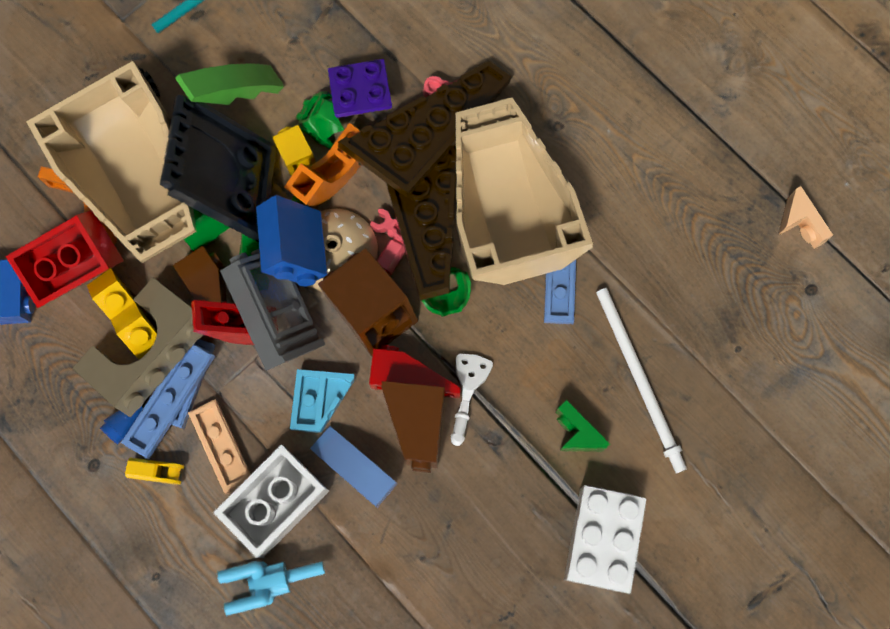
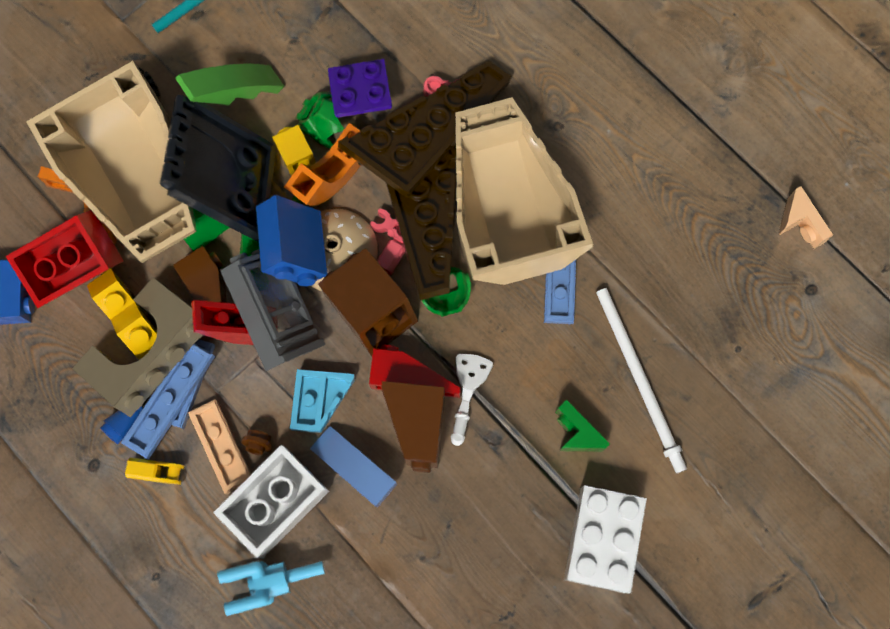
(257, 442): none -> reddish brown plate

